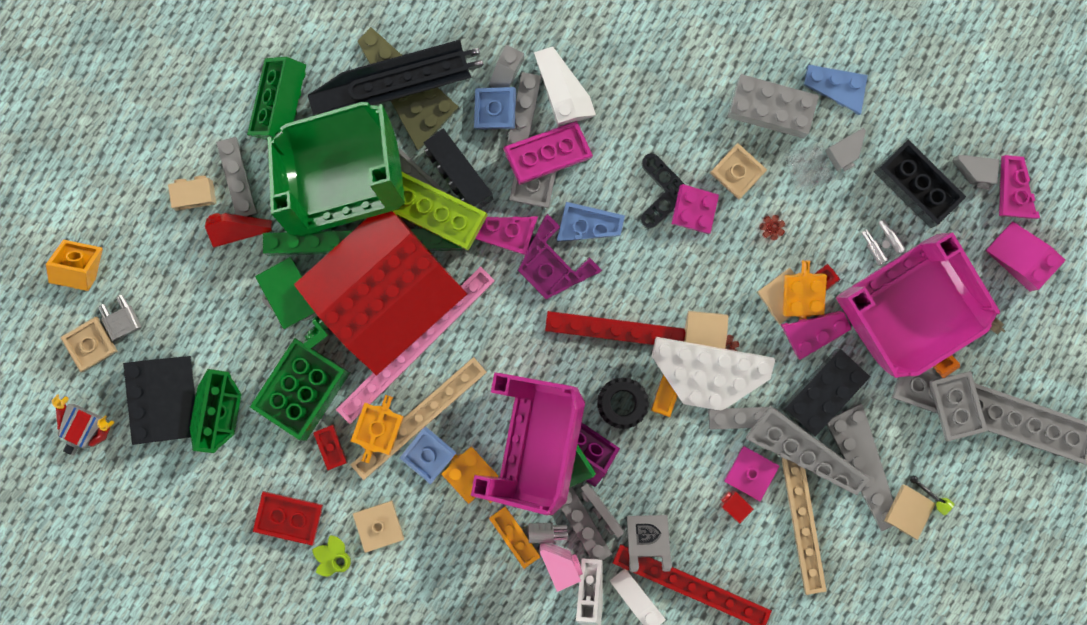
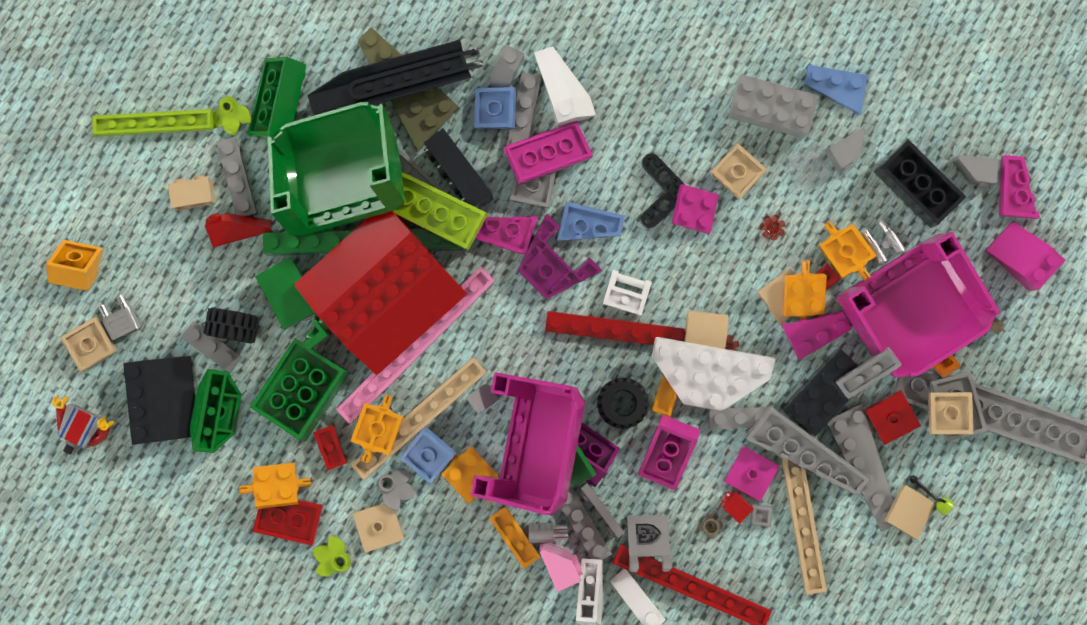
(153, 122): none -> lime tile
(211, 347): none -> light grey plate
(231, 118): none -> lime plate
(231, 325): none -> black tyre
(275, 485): none -> light orange plate
(398, 490): none -> light grey plate
(482, 398): none -> light grey slope
(626, 299): none -> white plate
(669, 452): none -> dark pink slope
(716, 525): none -> dark tan plate
(761, 515): none -> light grey tile
(847, 251): none -> light orange plate
(868, 373): none -> light grey plate
(892, 417): none -> red plate
(950, 413): none -> tan plate

